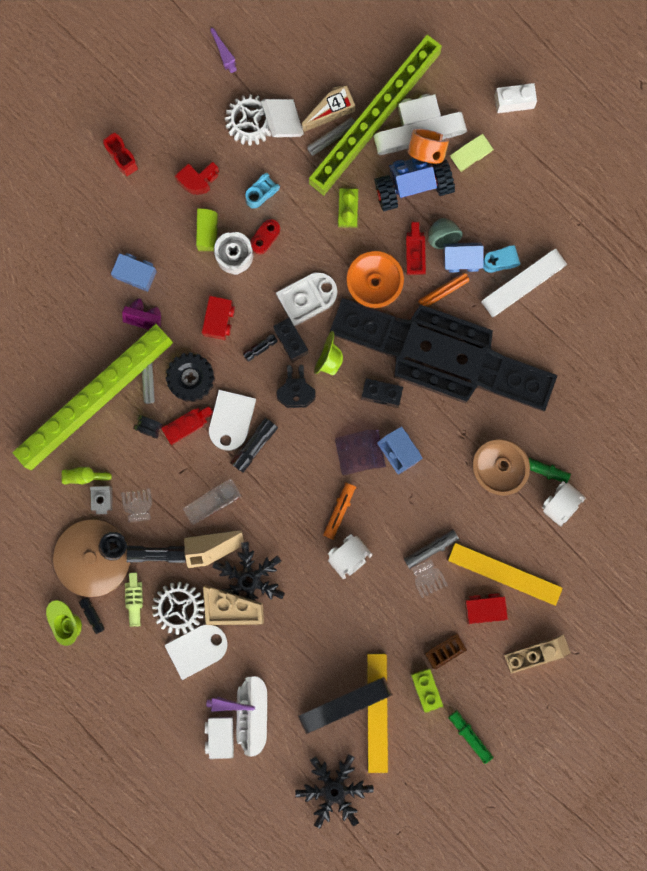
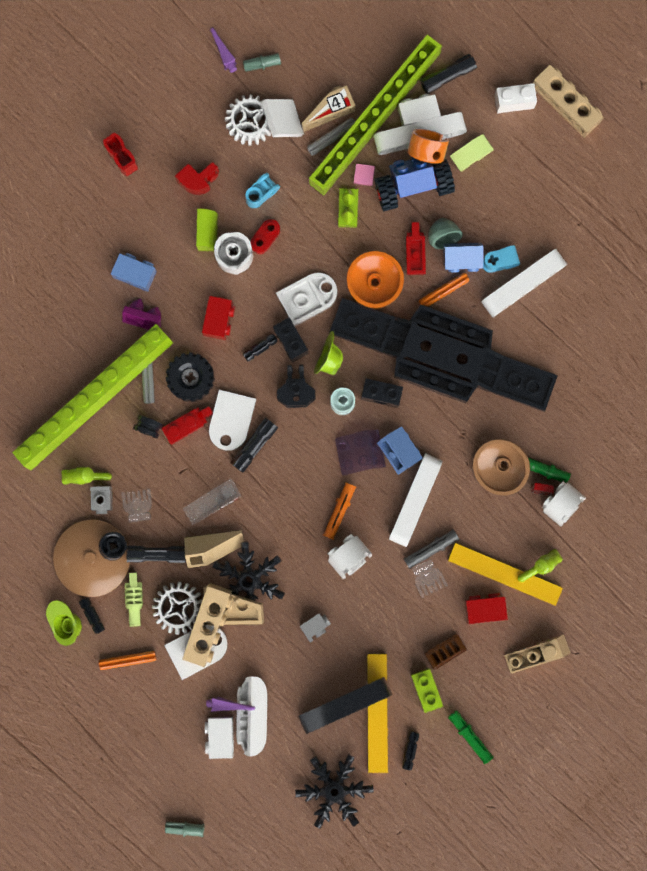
(127, 660): none -> orange axle
(184, 829): none -> sand green axle
(193, 652): none -> tan brick
(261, 62): none -> sand green axle
(315, 626): none -> light grey brick
(342, 401): none -> light aqua wheel
(364, 174): none -> bright pink tile
(410, 750): none -> black axle
(415, 500): none -> white beam
(460, 68): none -> black axle
(542, 489): none -> red tile
(543, 565): none -> lime piece
(568, 111): none -> tan brick

